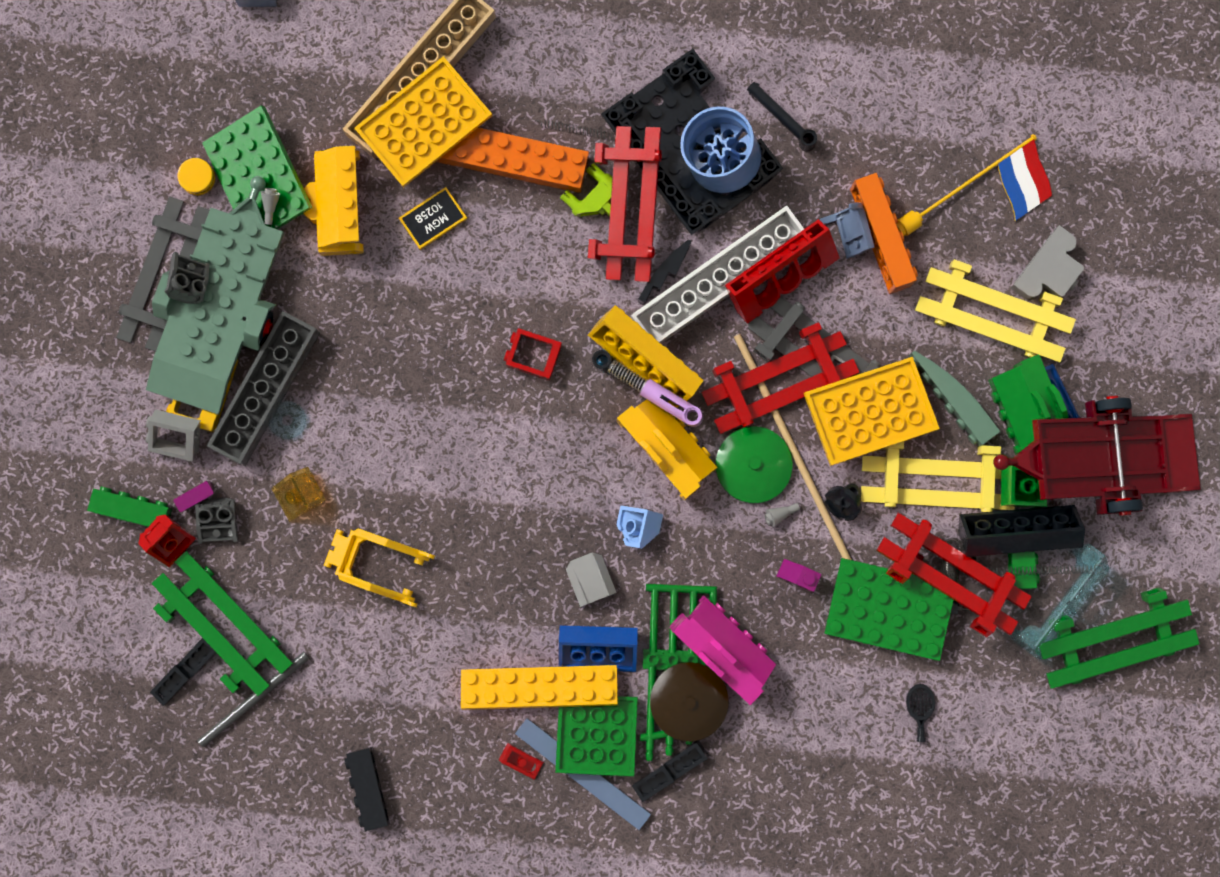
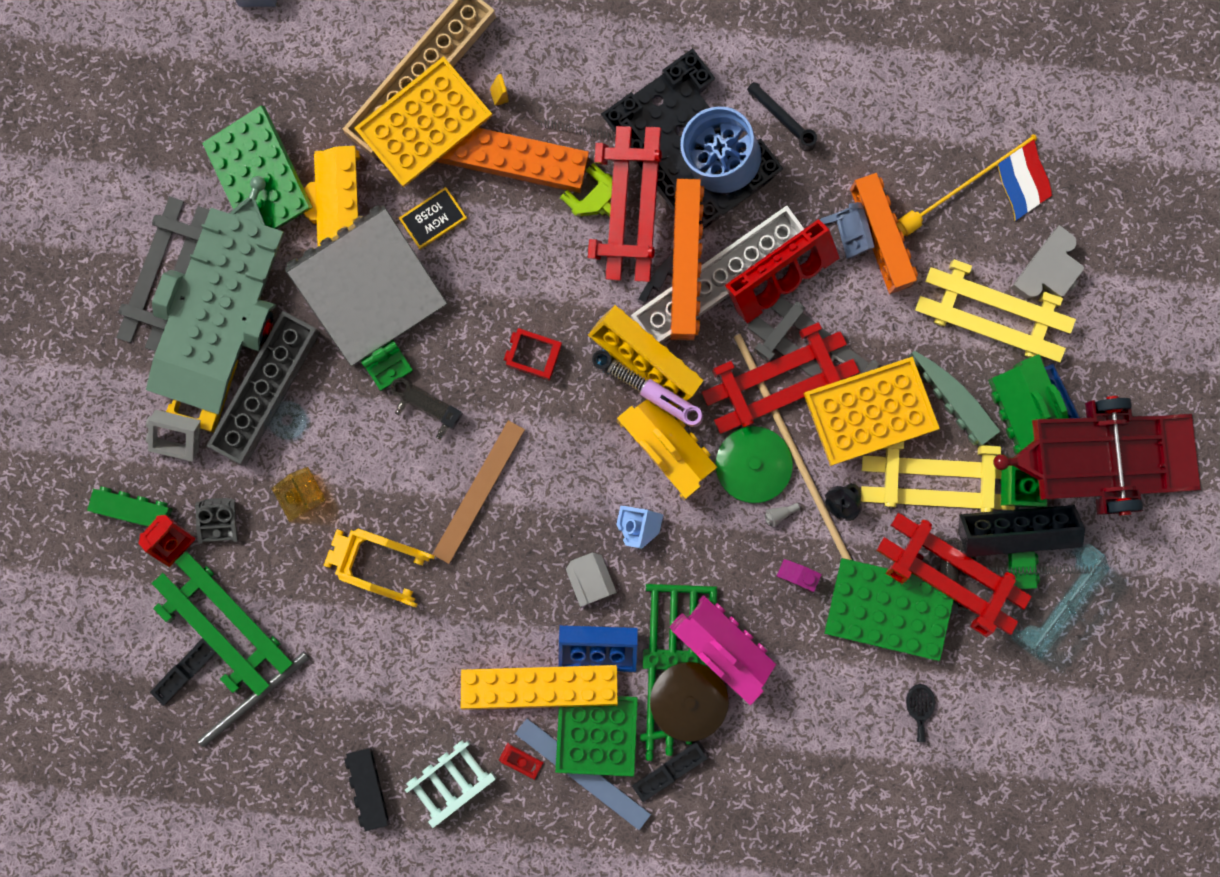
(187, 279): dark grey slope -> none
(194, 496): magenta slope -> none
(196, 176): yellow head -> none
(270, 199): light grey cone -> none
(365, 285): none -> flat silver panel
(386, 365): none -> green plate
(428, 404): none -> clear smoke piece
(452, 802): none -> light aqua fence
(478, 492): none -> medium nougat tile
(499, 91): none -> yellow slope
(685, 259): none -> orange brick
(1158, 616): green fence -> none

